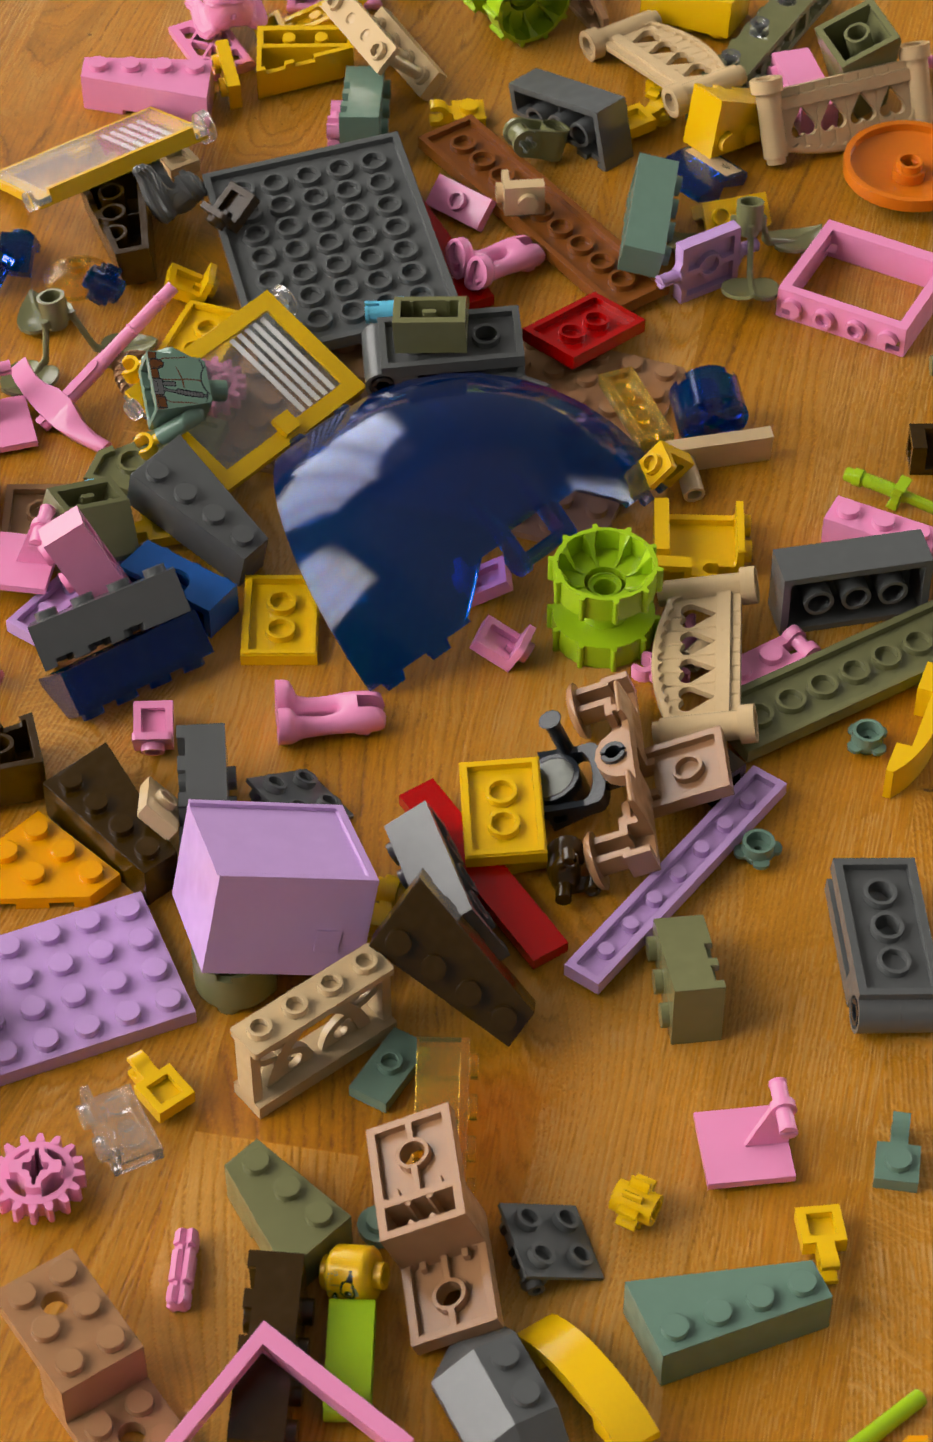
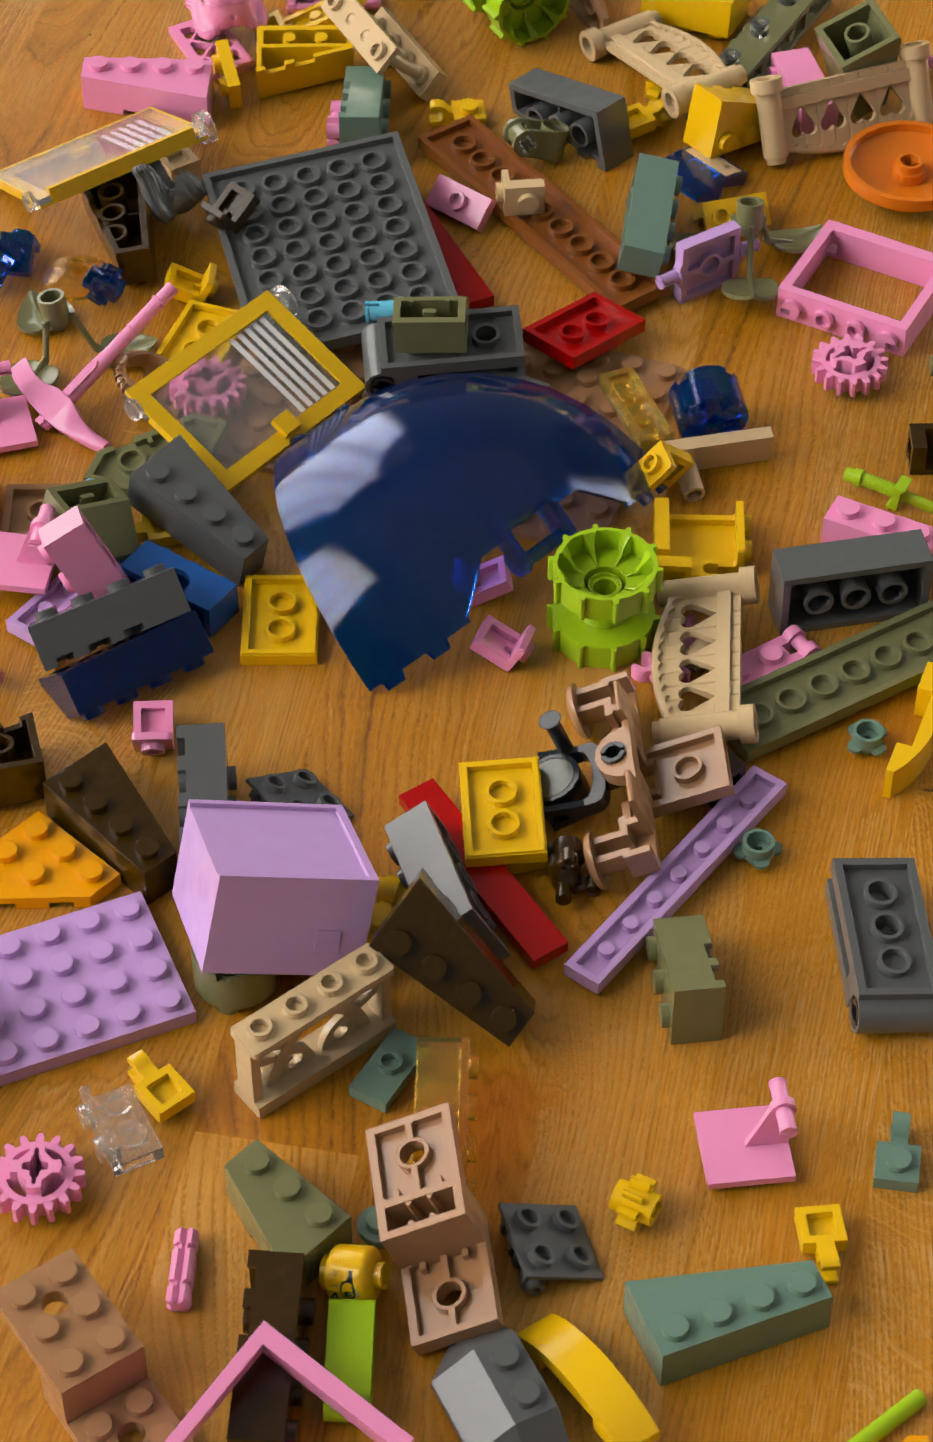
(158, 808): tan plate -> none
(173, 394): sand green torso -> none
(325, 715): bright pink piece -> none
(496, 261): bright pink piece -> none
(849, 365): none -> bright pink gear

